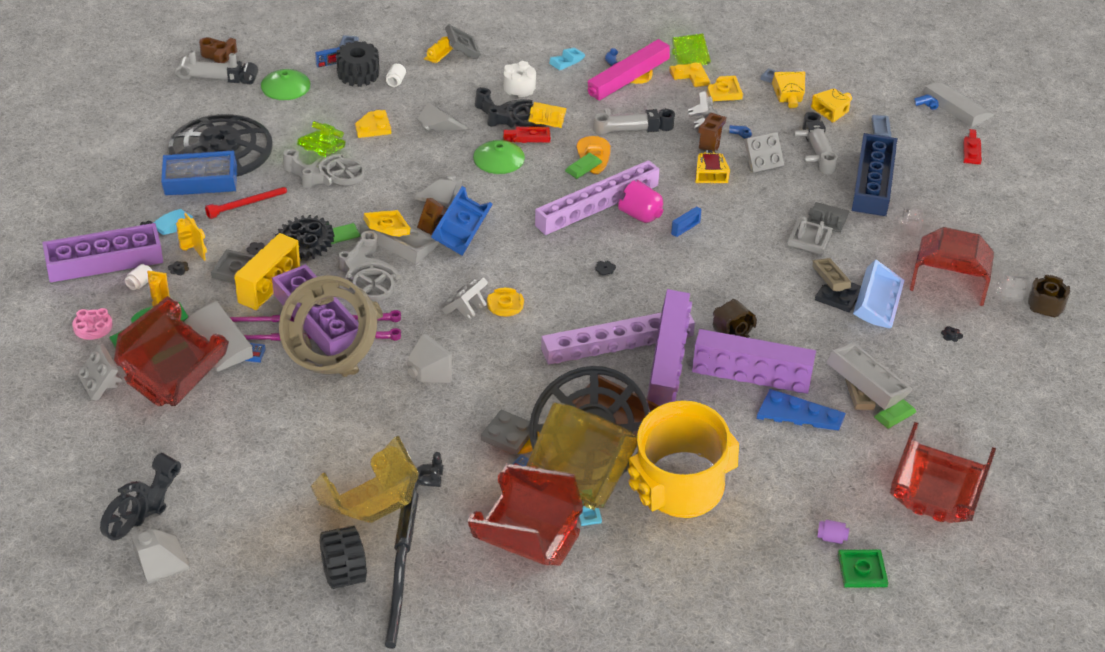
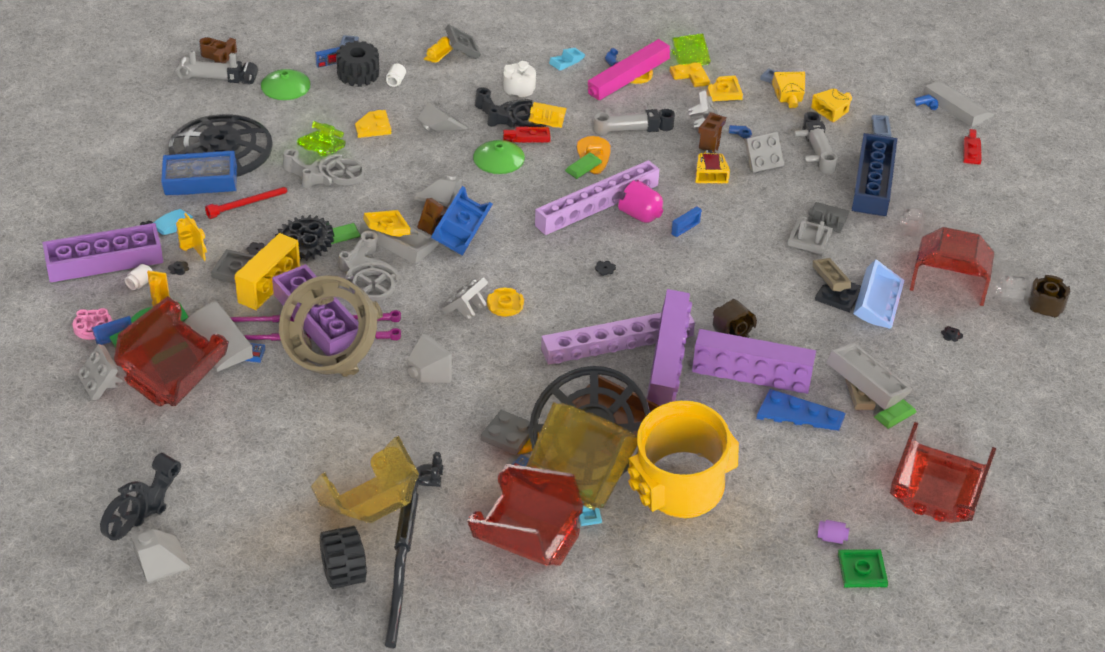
(104, 331): none -> blue tile

